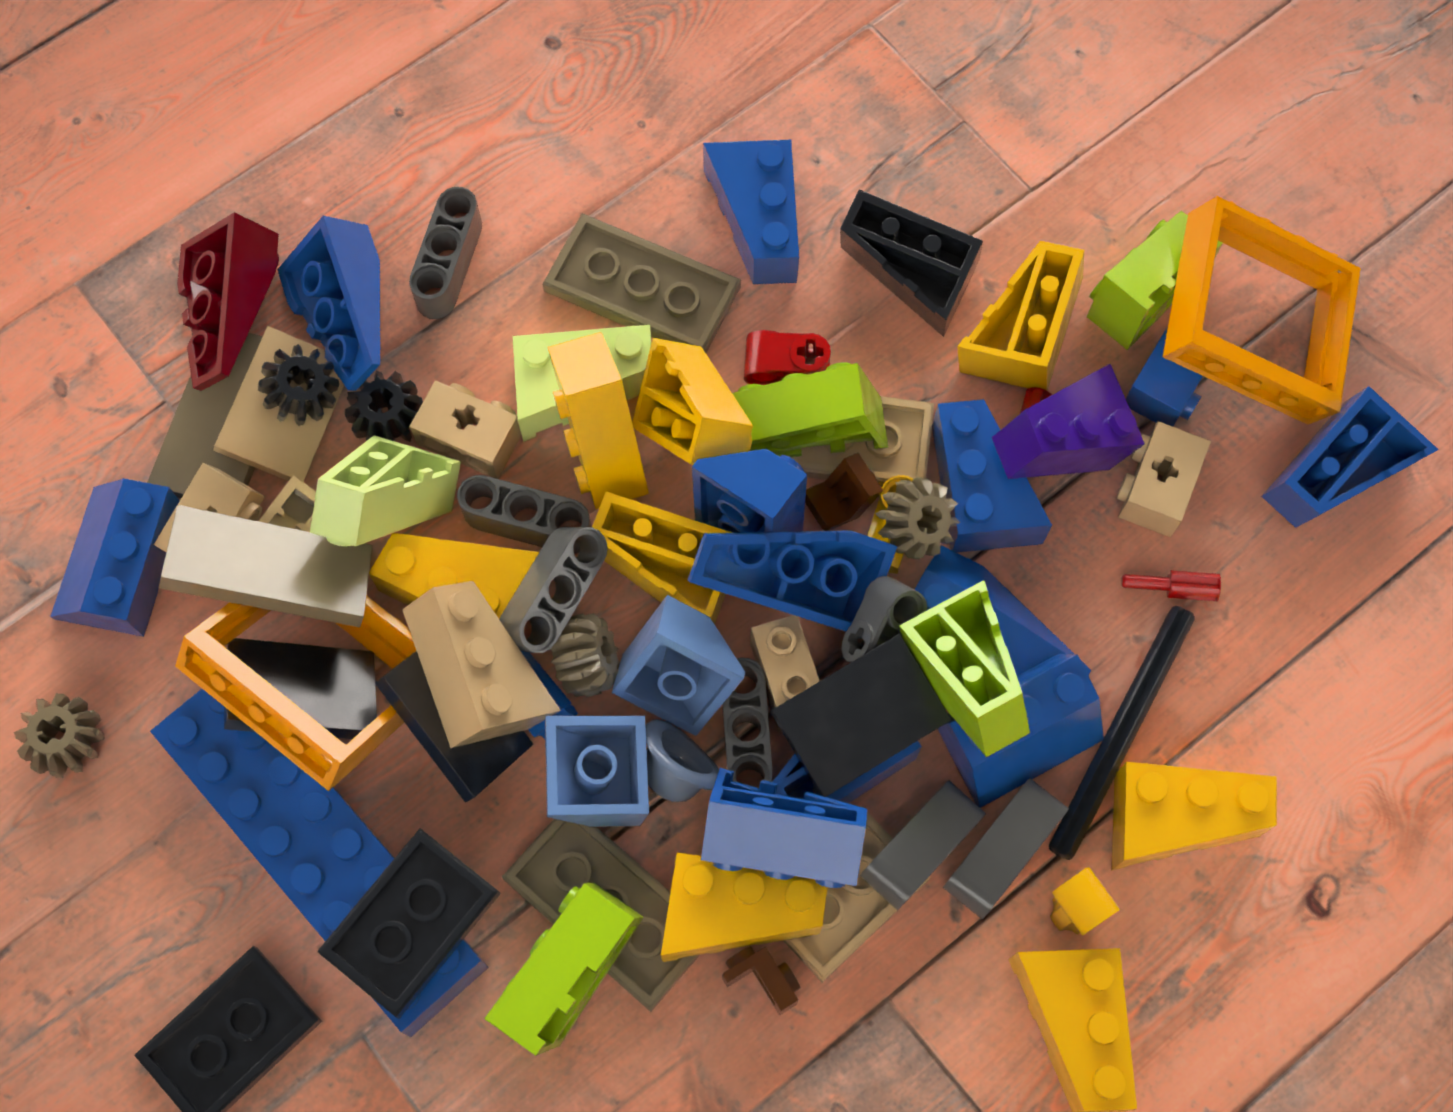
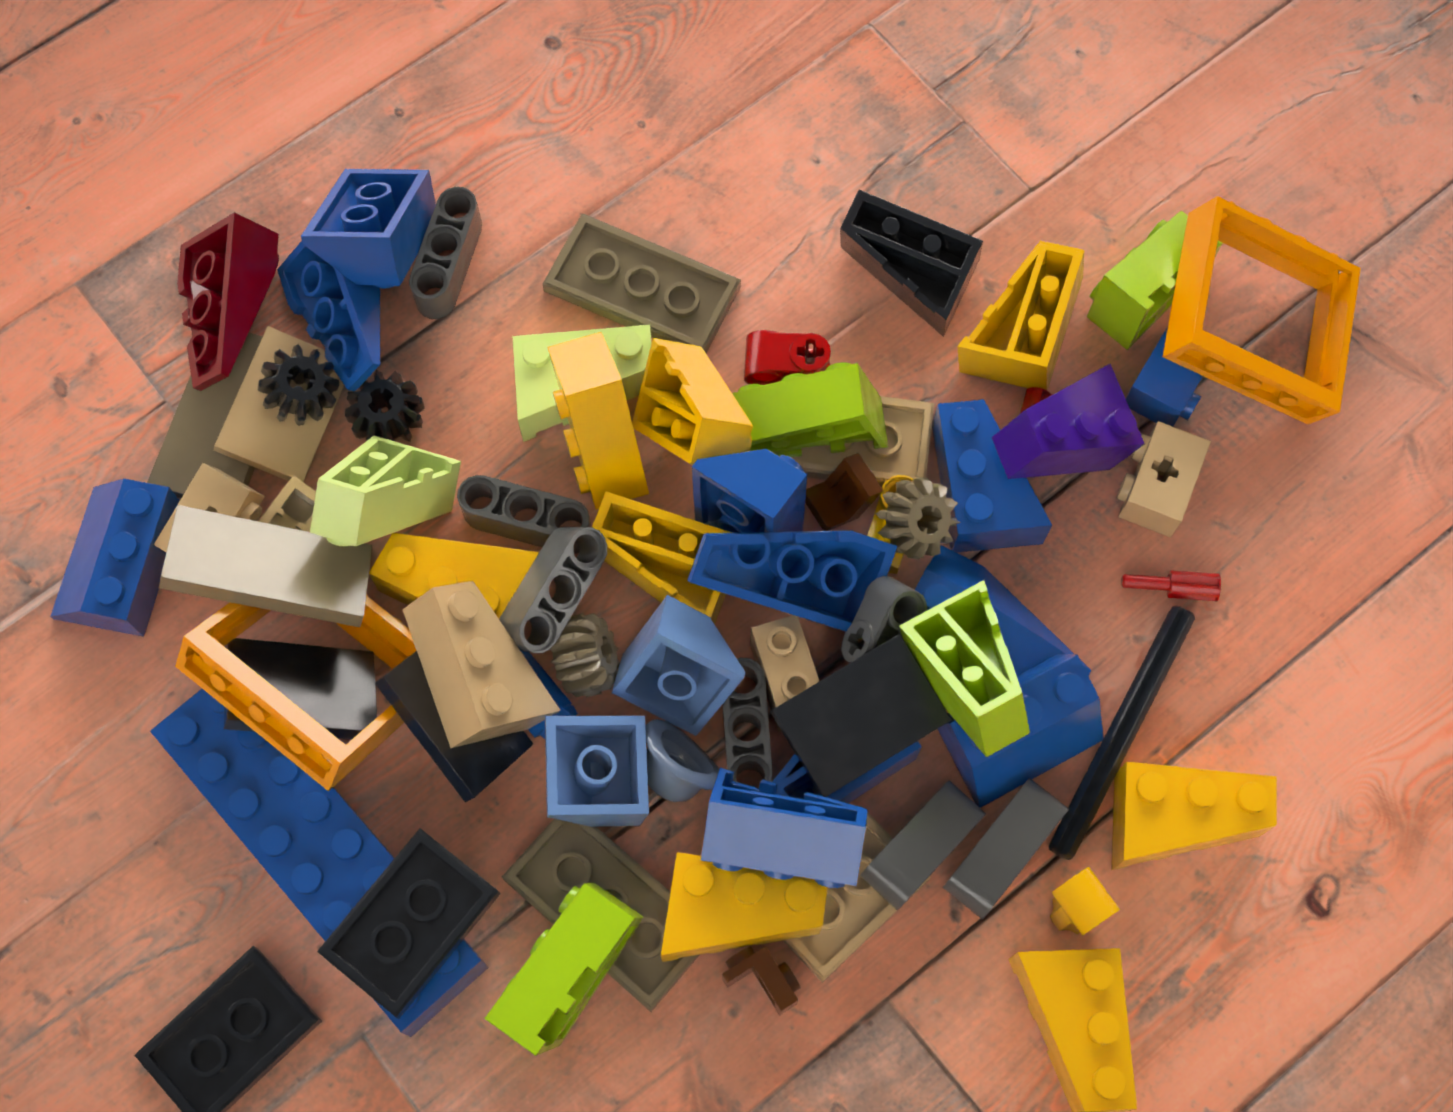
(54, 754): dark tan gear -> none
(373, 224): none -> blue slope
(479, 446): tan brick -> none
(759, 203): blue wedge -> none
(1346, 458): blue wedge -> none

